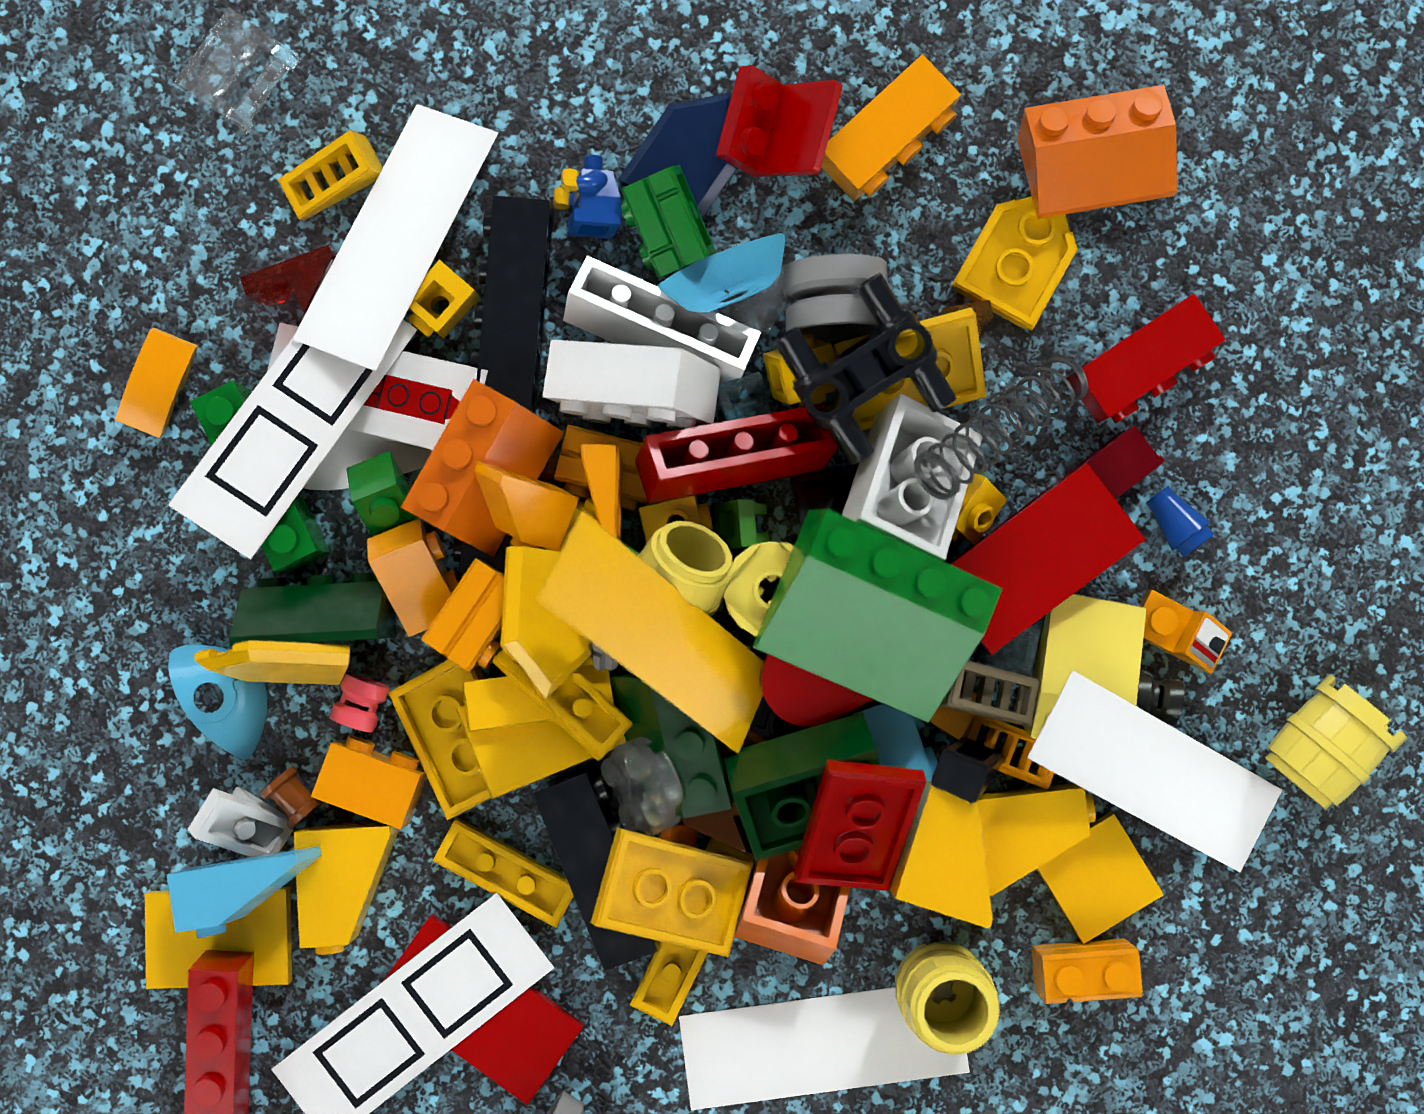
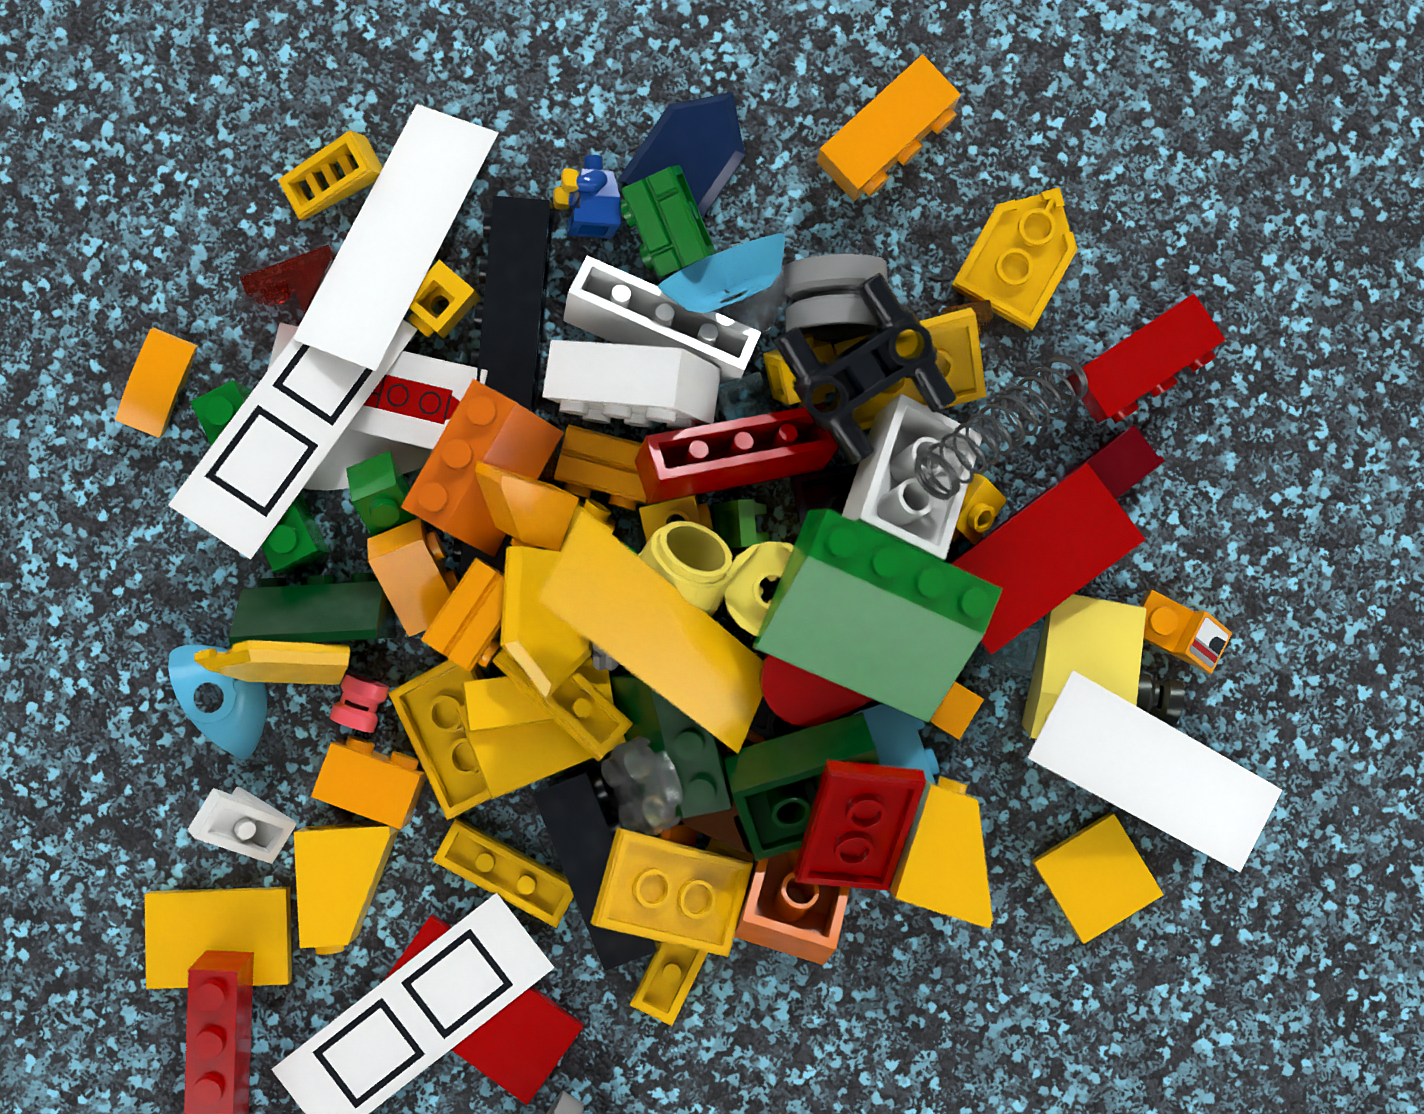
(221, 892): medium azure slope -> none
(226, 60): clear plate -> none
(291, 797): dark orange bush -> none
(604, 476): light orange slope -> none
(776, 125): red bracket -> none
(807, 1048): white sticker -> none
(954, 1023): light yellow piece -> none
(961, 693): dark tan slope -> none
(966, 769): black slope -> none
(1031, 828): yellow slope -> none
(1042, 776): light orange slope -> none
(1086, 971): light orange brick -> none
(1099, 151): orange slope -> none
(1179, 522): blue cone -> none
(1332, 743): light yellow piece -> none

